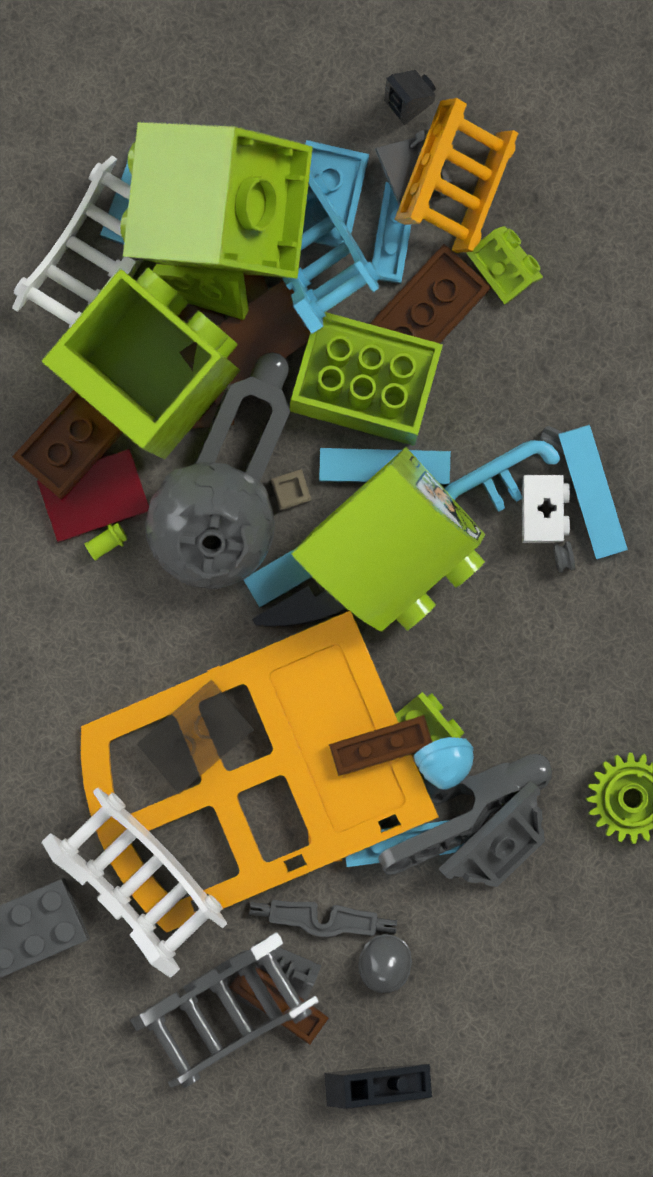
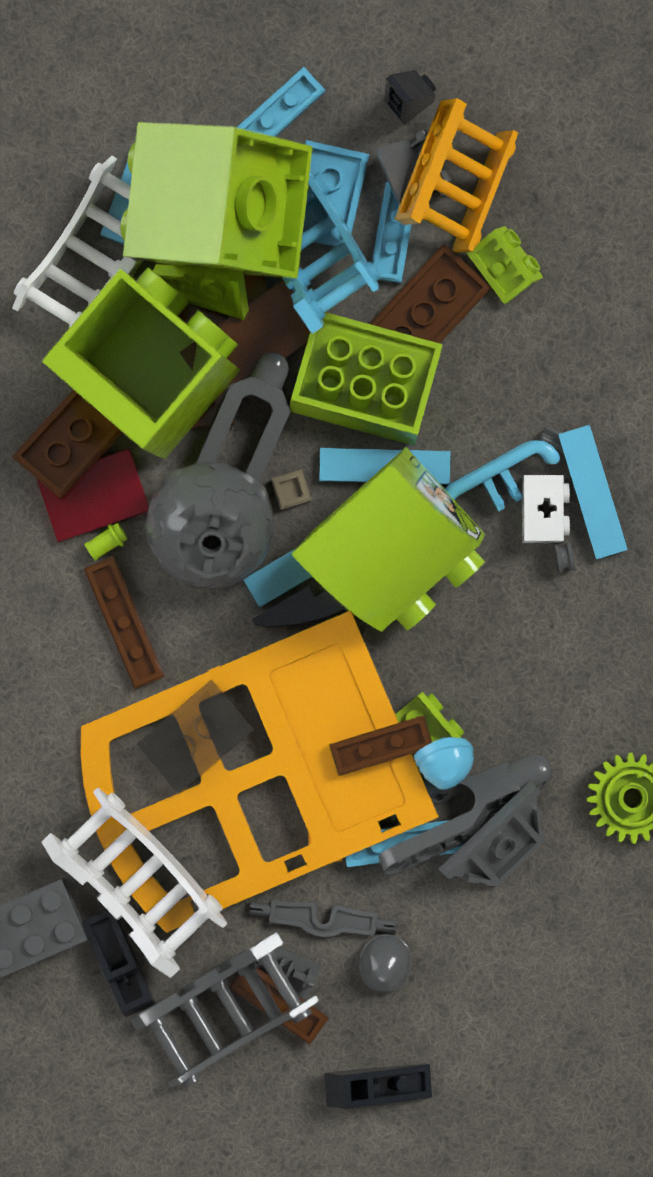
(119, 963): none -> black slope
(124, 622): none -> reddish brown tile
(285, 105): none -> medium azure tile

